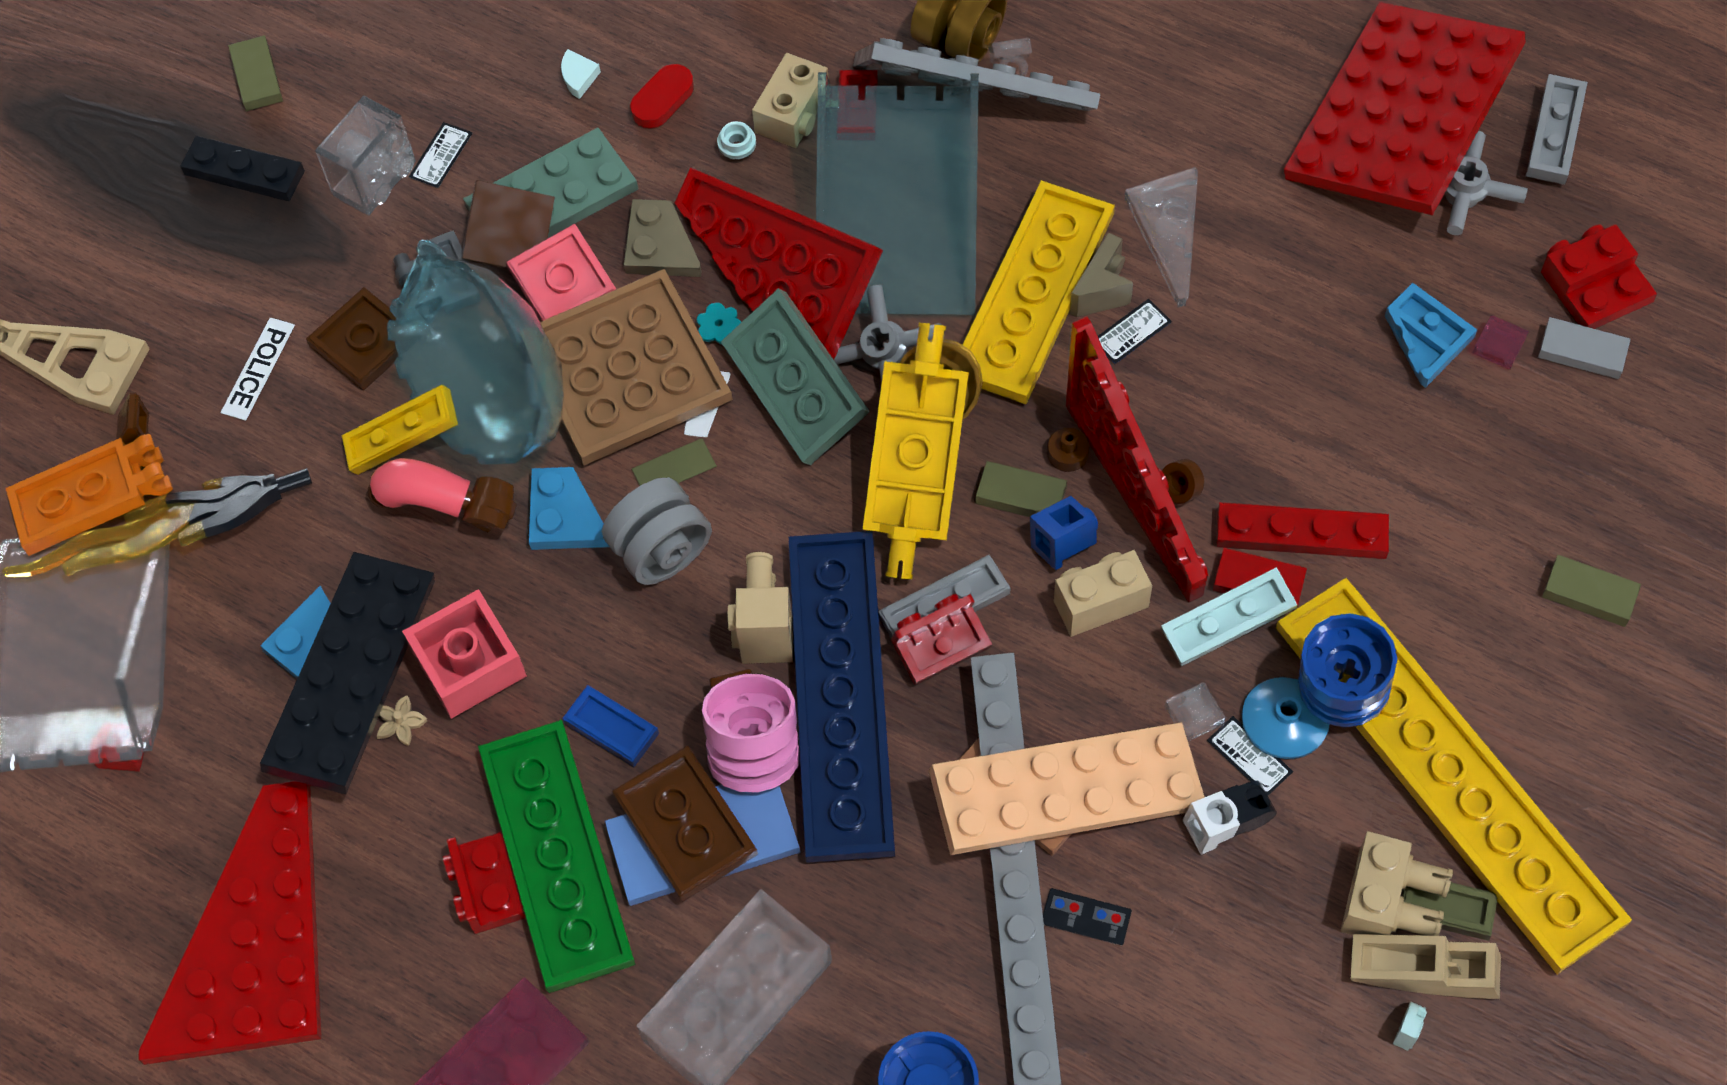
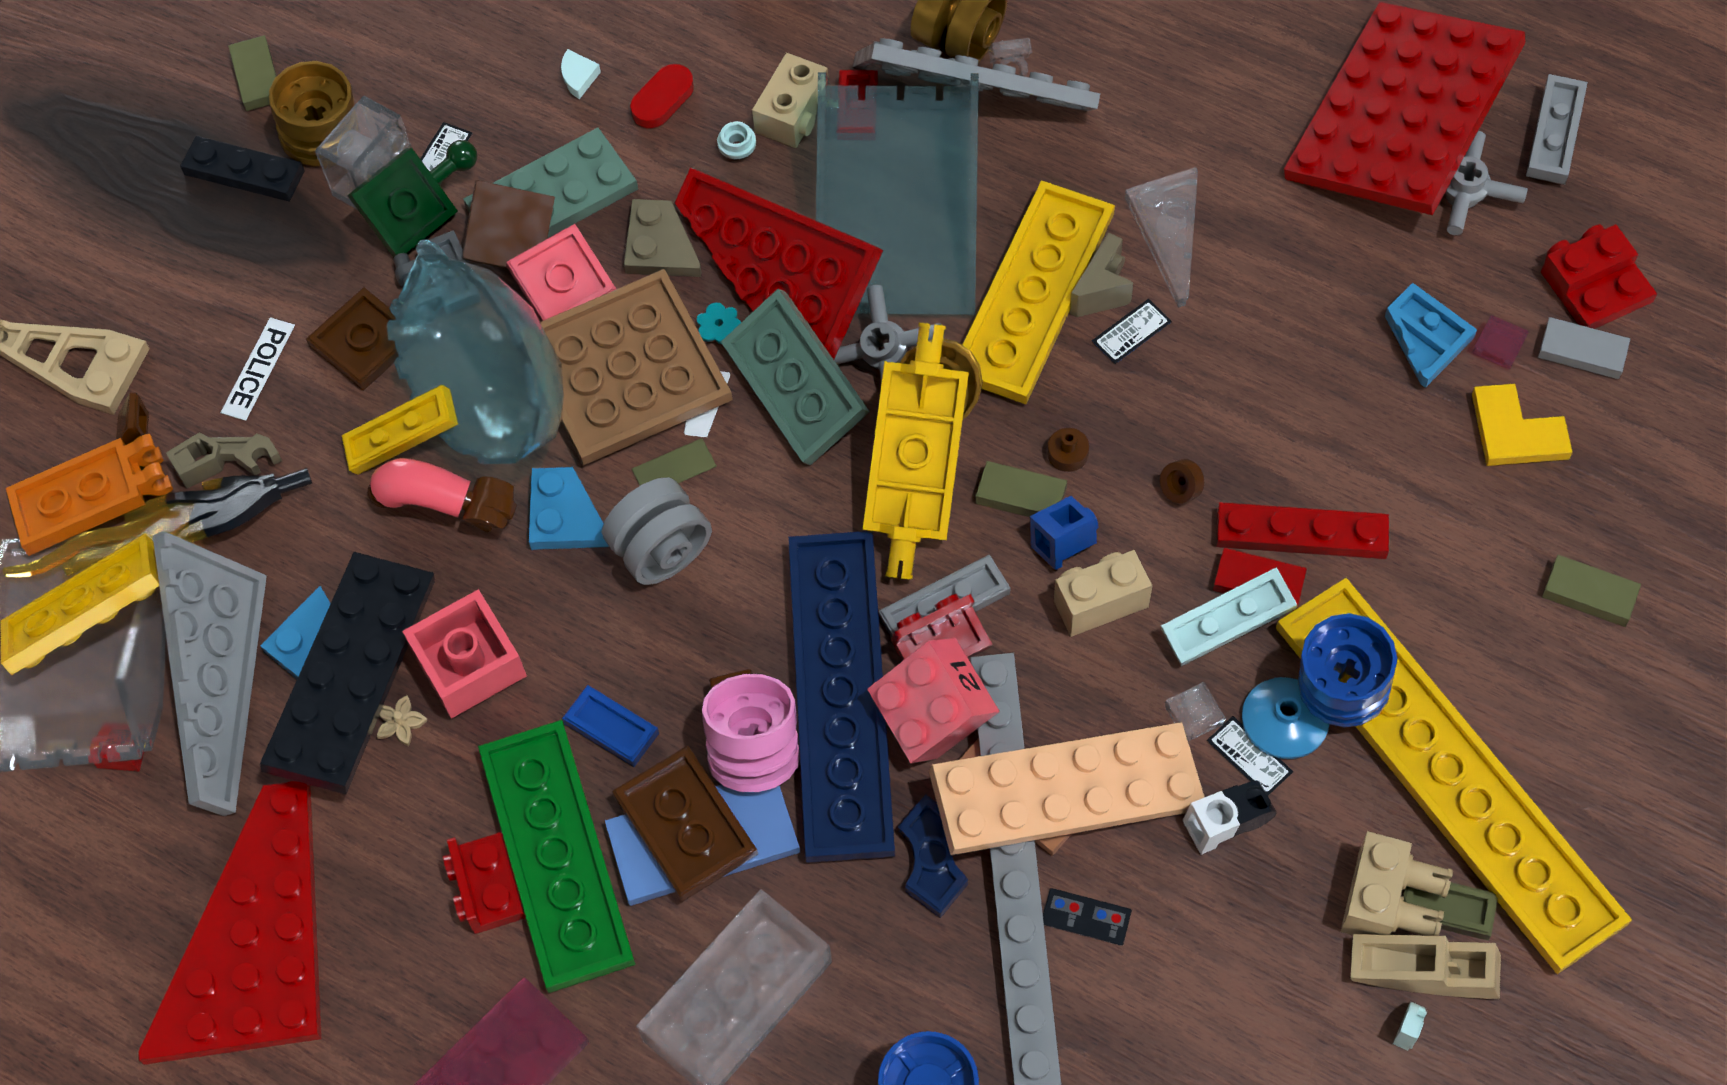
(79, 604): none -> yellow plate
(212, 645): none -> light grey wing
(221, 449): none -> dark tan piece
(307, 106): none -> pearl gold wheel
(406, 200): none -> dark green plate
(762, 615): tan brick -> none
(933, 700): none -> coral brick
(935, 877): none -> dark blue tile
(1104, 416): red wing -> none
(1511, 438): none -> yellow tile

